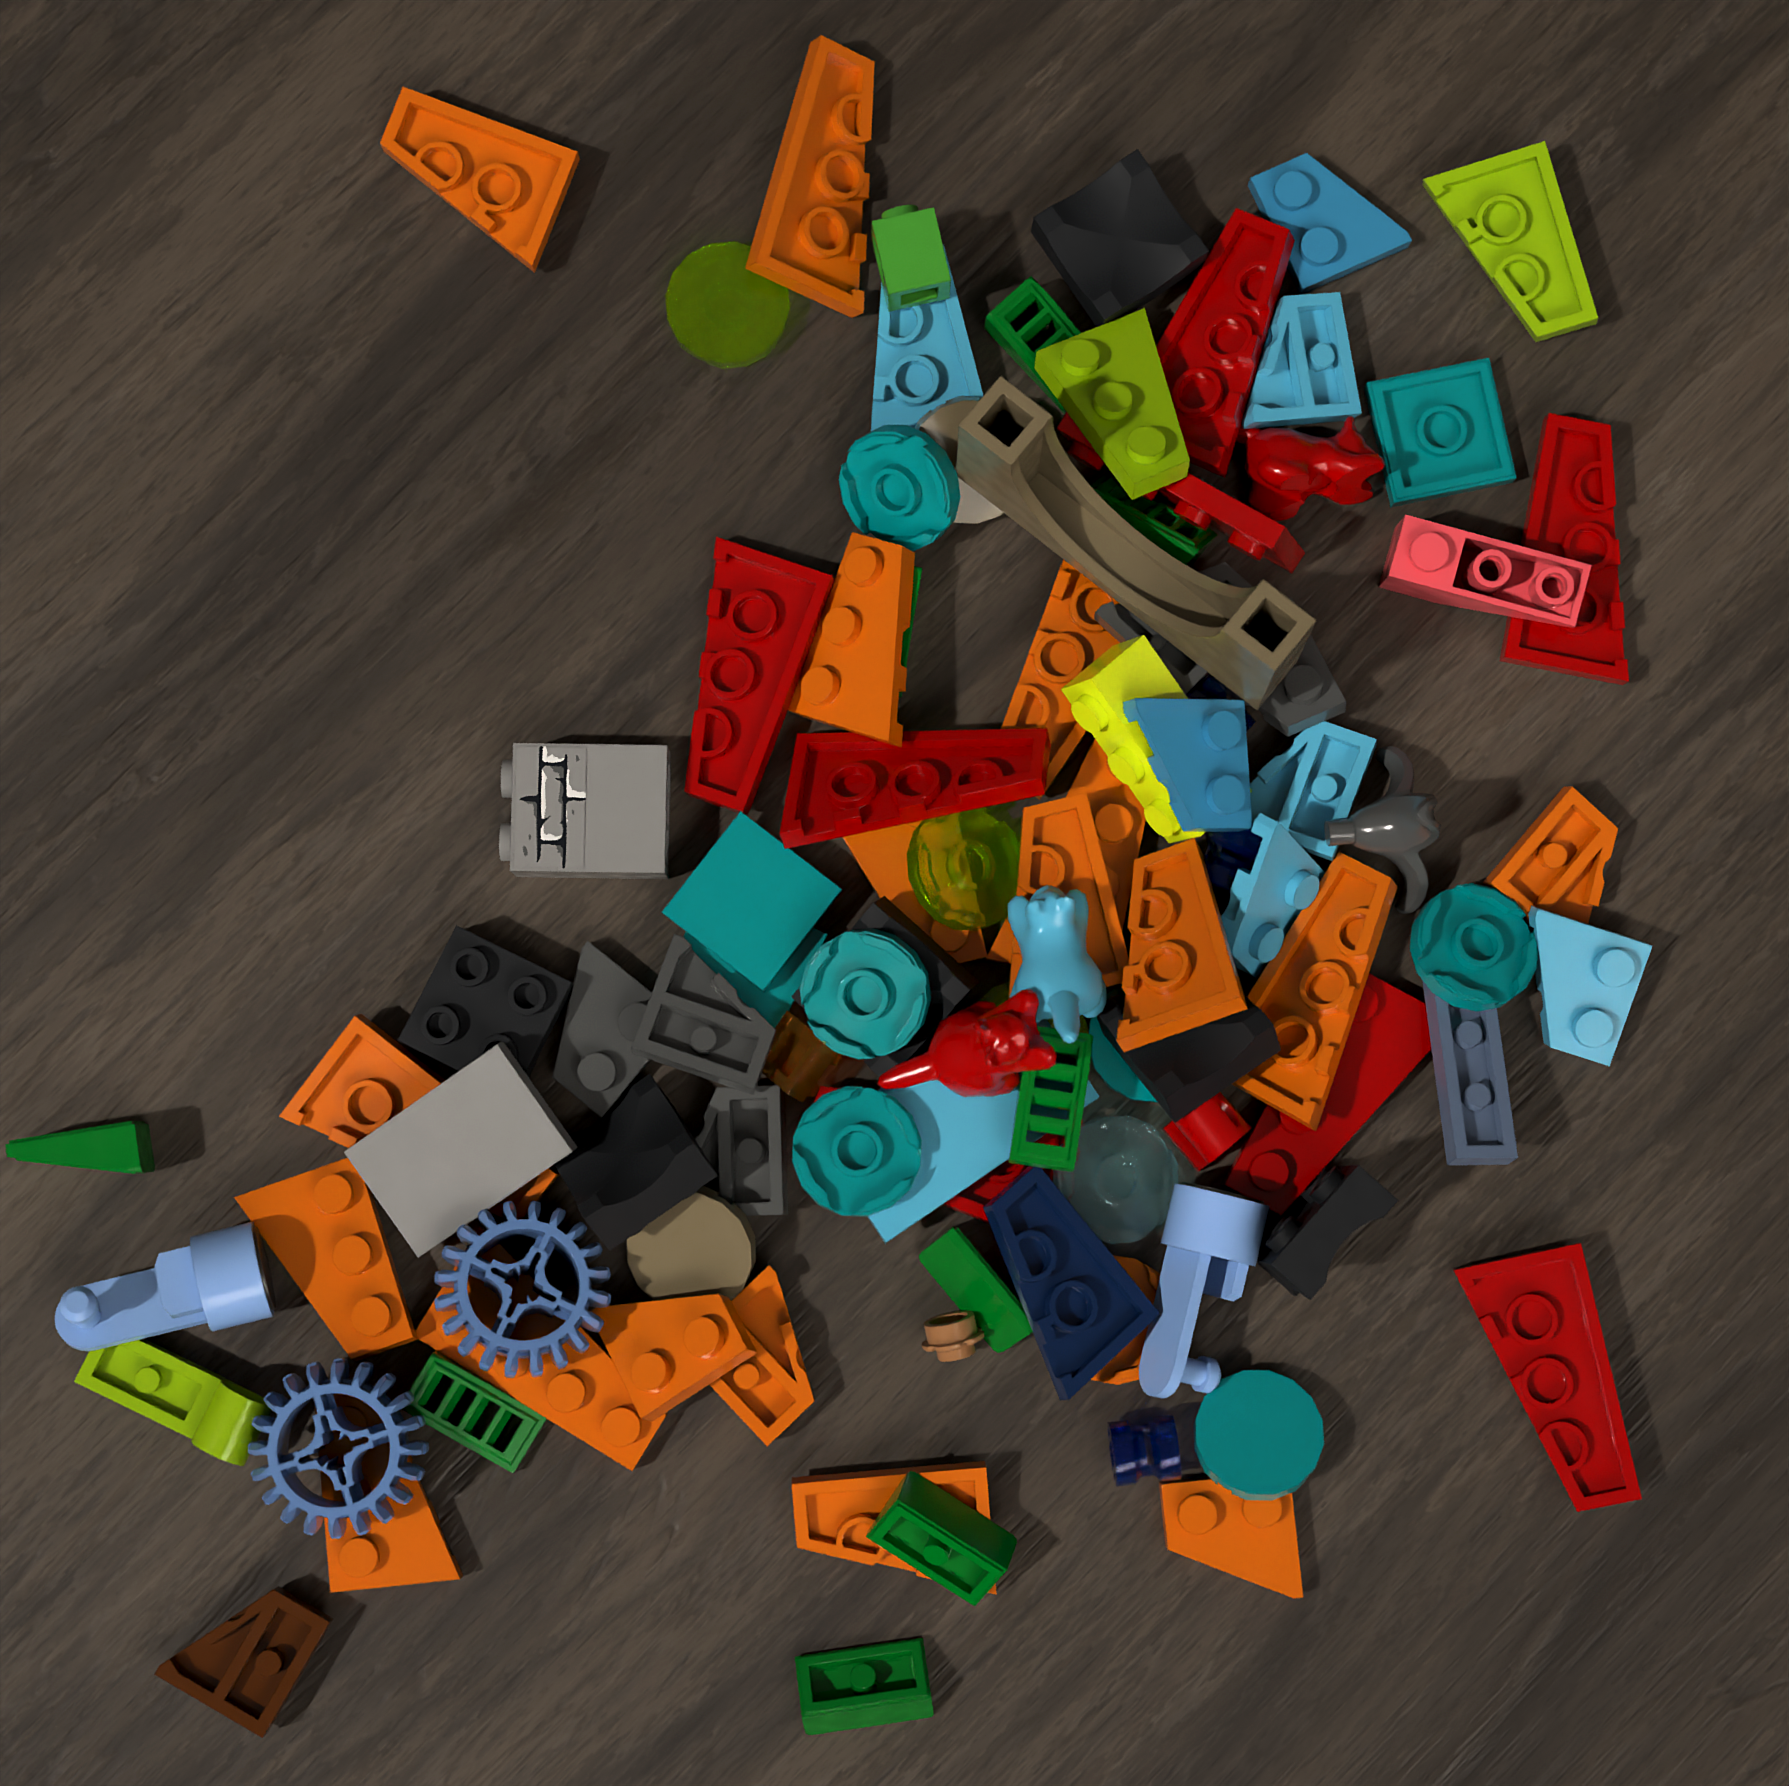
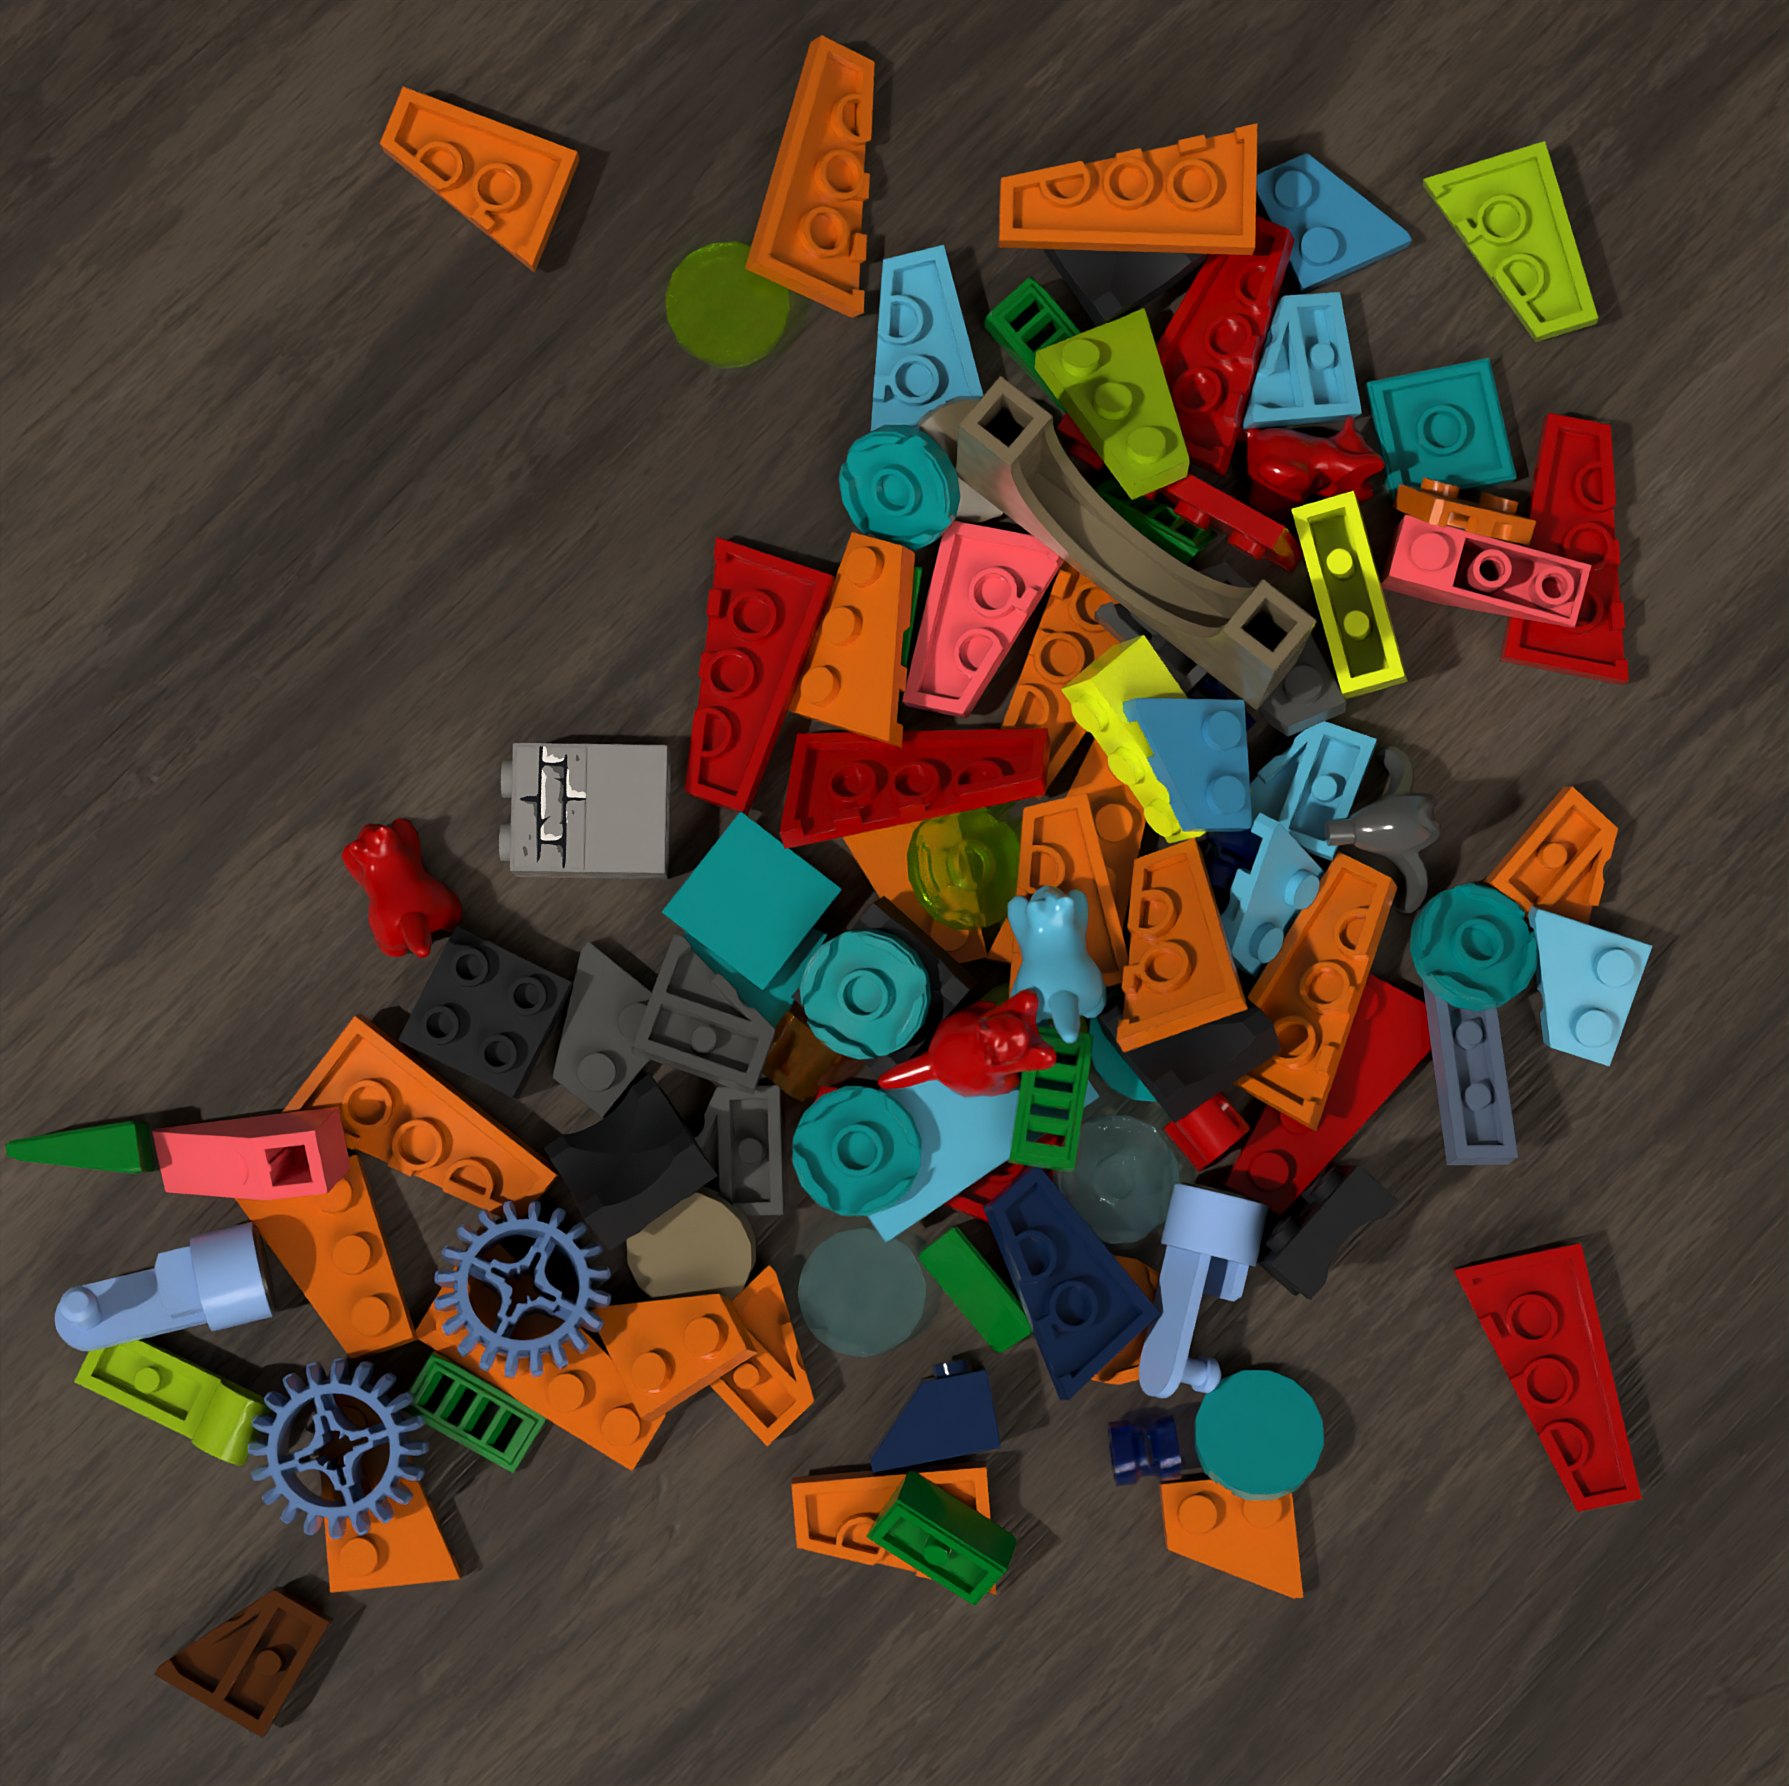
(255, 1156): none -> coral slope
(402, 896): none -> red animal
(460, 1149): light grey tile -> none
(861, 1292): none -> clear light blue tile
(864, 1686): green slope -> none
(910, 257): bright green brick -> none
(941, 1419): none -> dark blue slope
(952, 1335): medium nougat plate -> none
(973, 613): none -> coral wing
(1154, 200): none -> orange wing
(1349, 595): none -> neon yellow brick
(1438, 505): none -> orange wing

